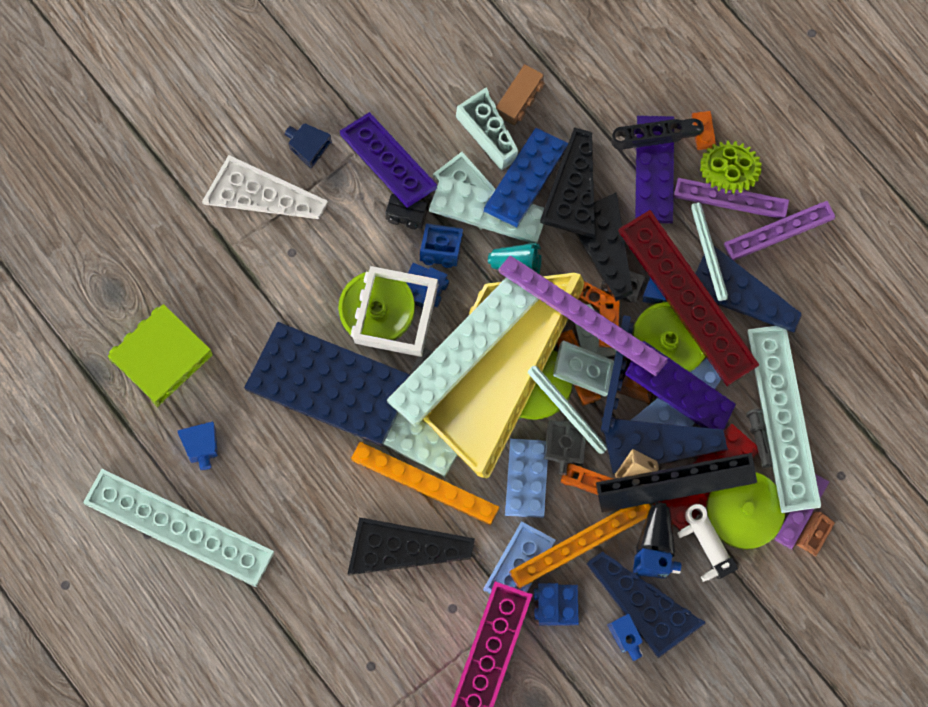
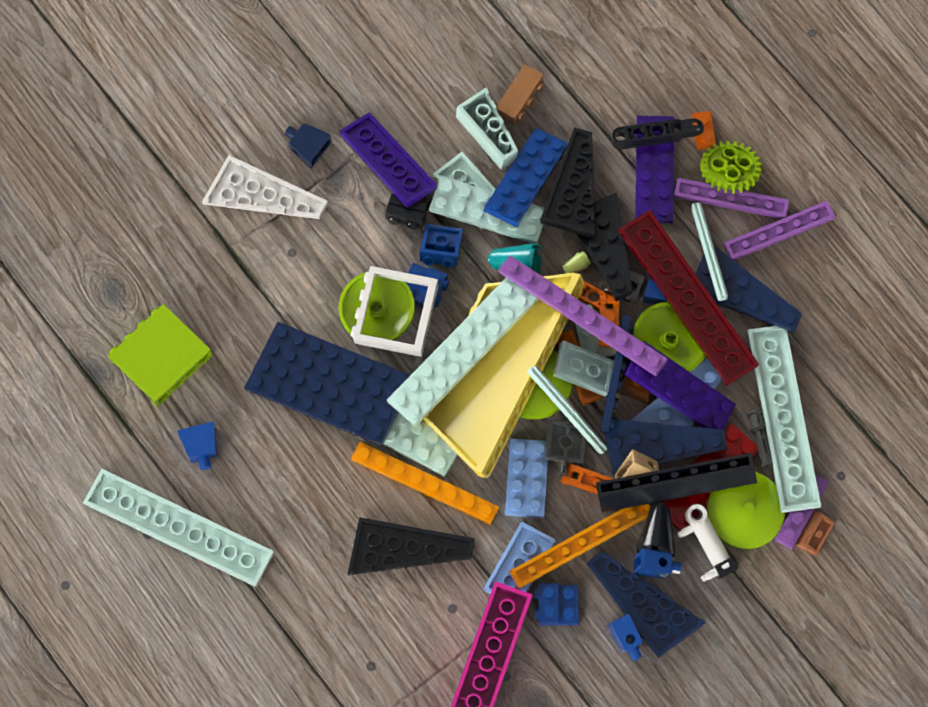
(576, 263): none -> yellowish green cone

